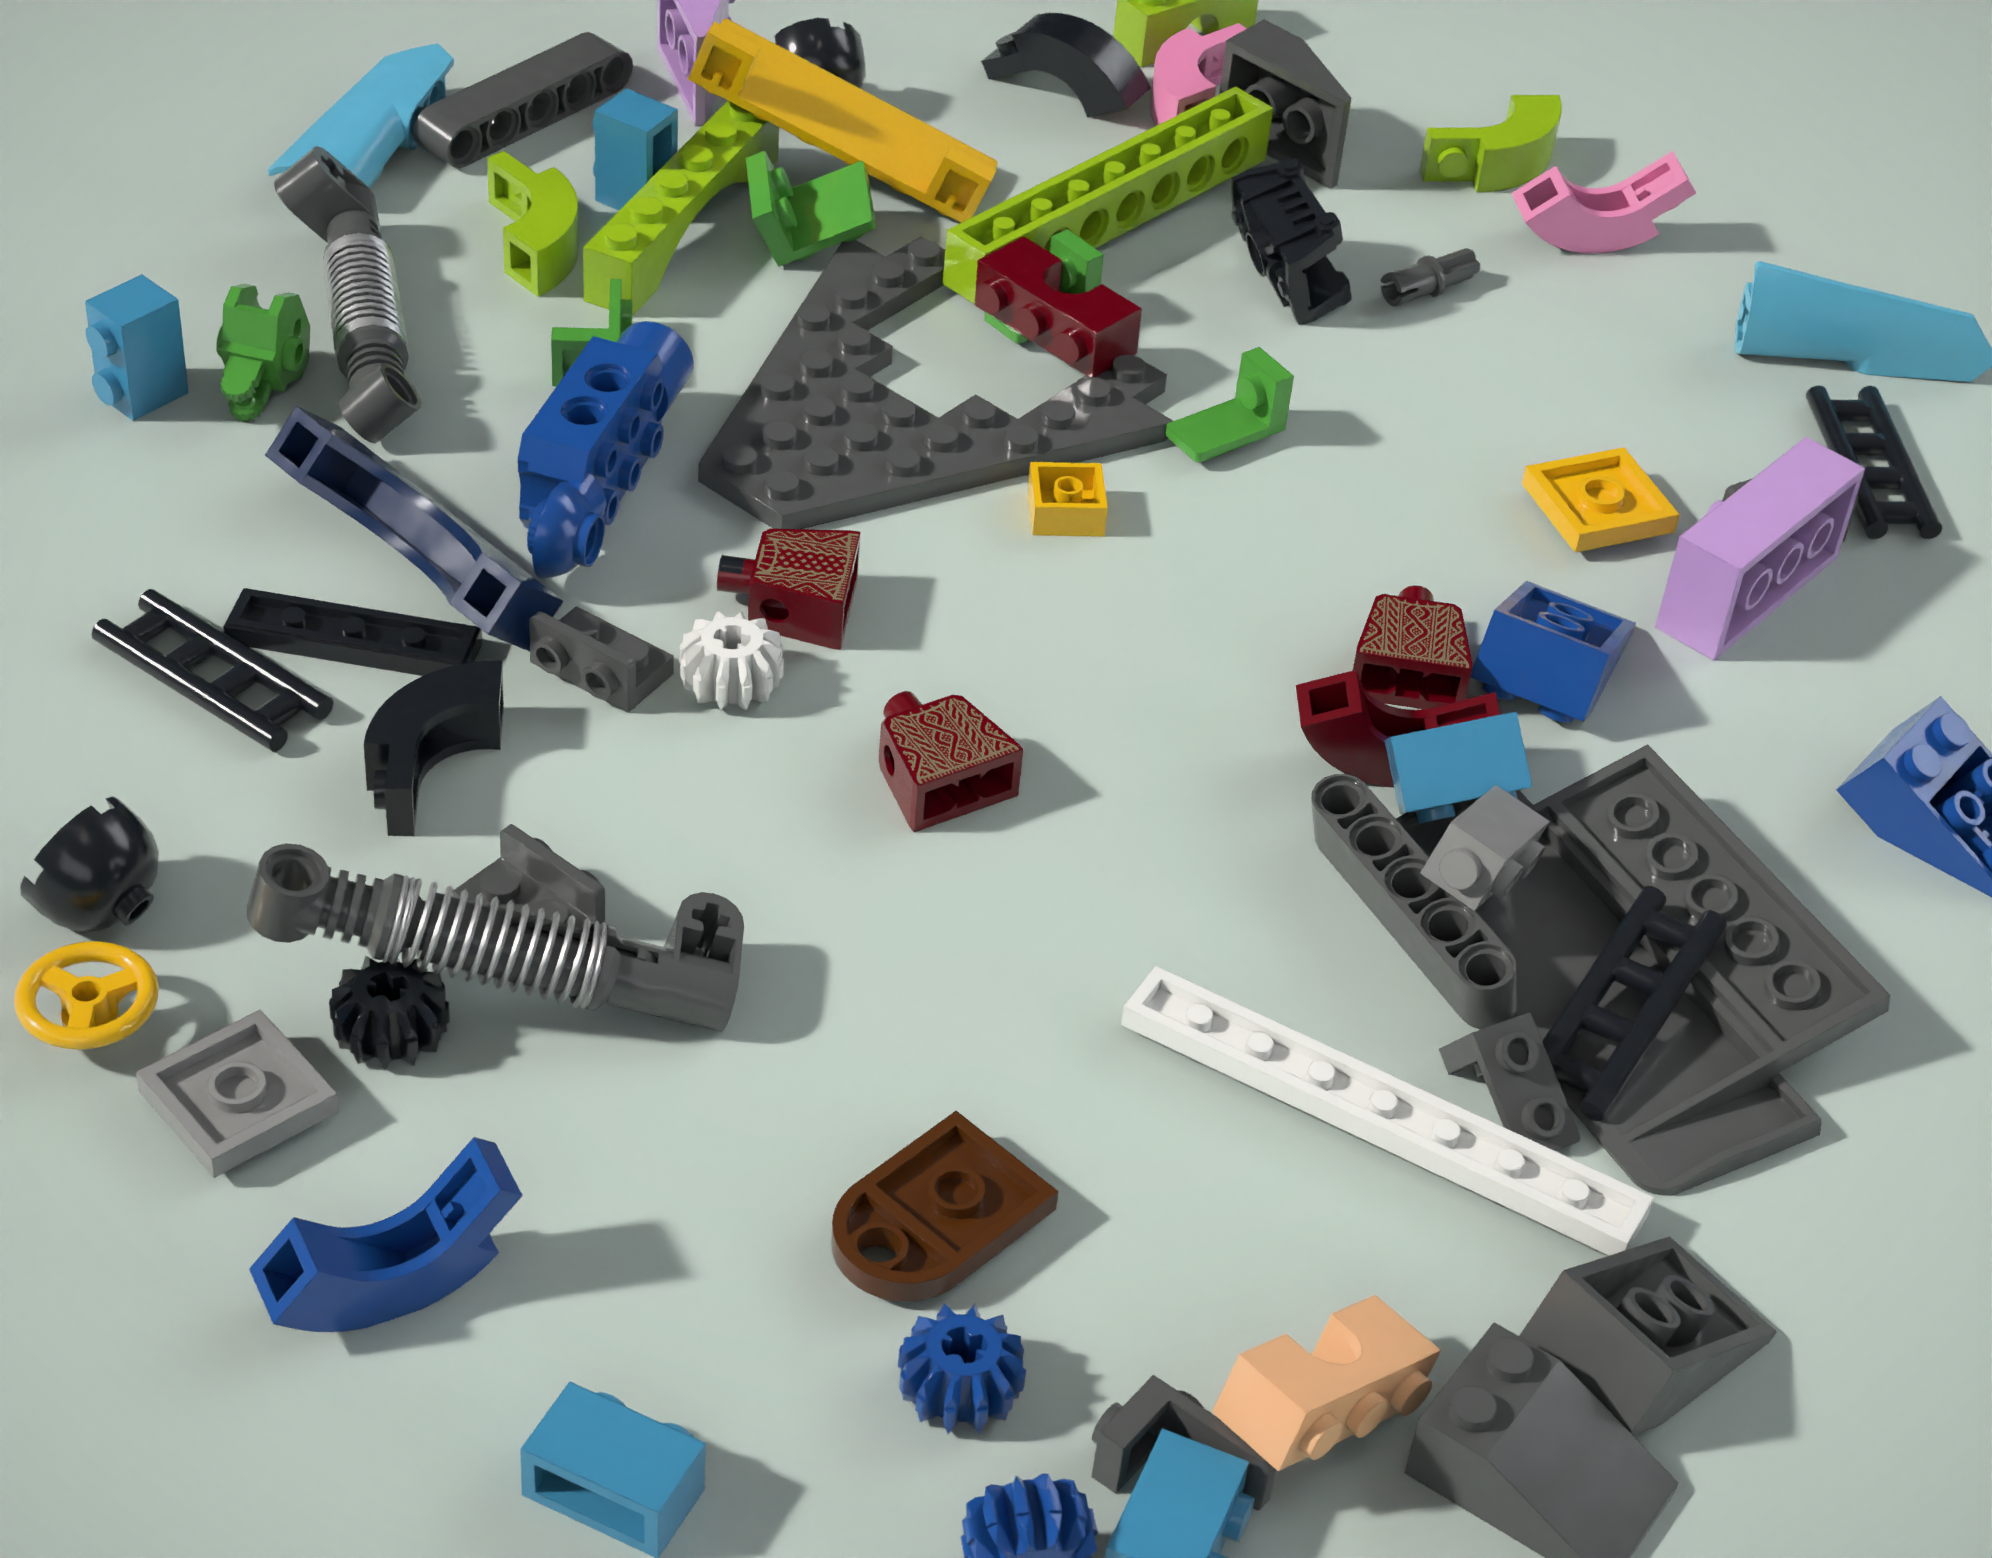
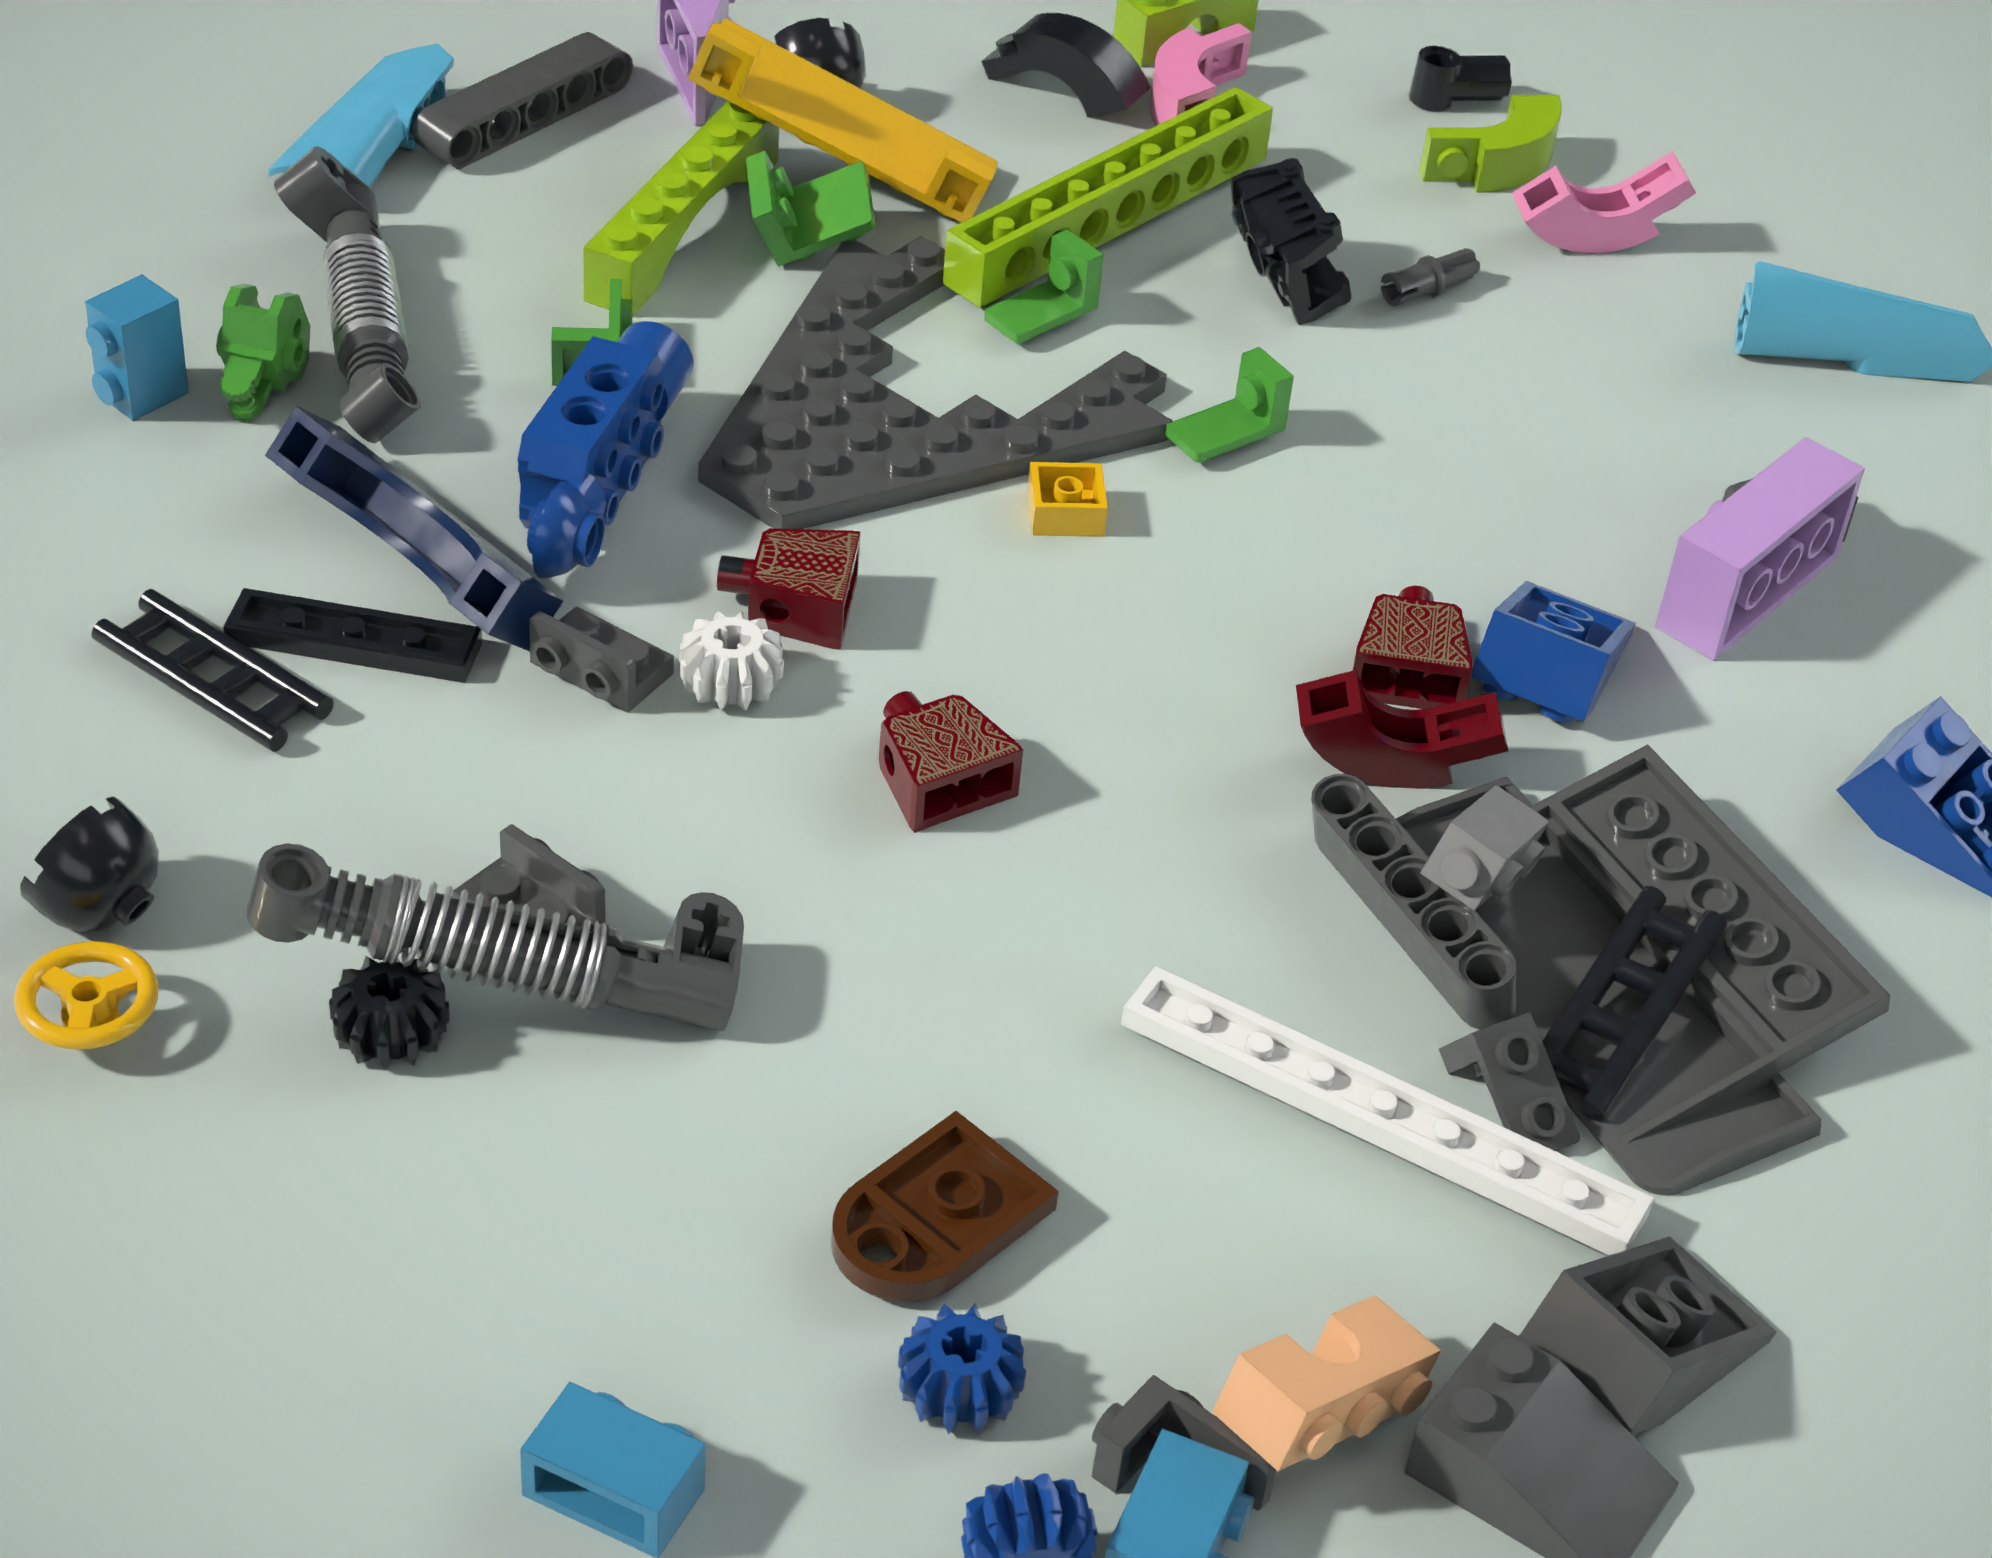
(237, 1093): light grey plate -> none
(379, 1271): blue arch -> none
(424, 724): black arch -> none
(544, 237): lime arch -> none
(631, 145): dark azure brick -> none
(1082, 329): dark red arch -> none
(1305, 97): dark grey slope -> none
(1448, 77): none -> black piece
(1457, 764): dark azure brick -> none
(1600, 499): yellow plate -> none
(1884, 441): black bar -> none

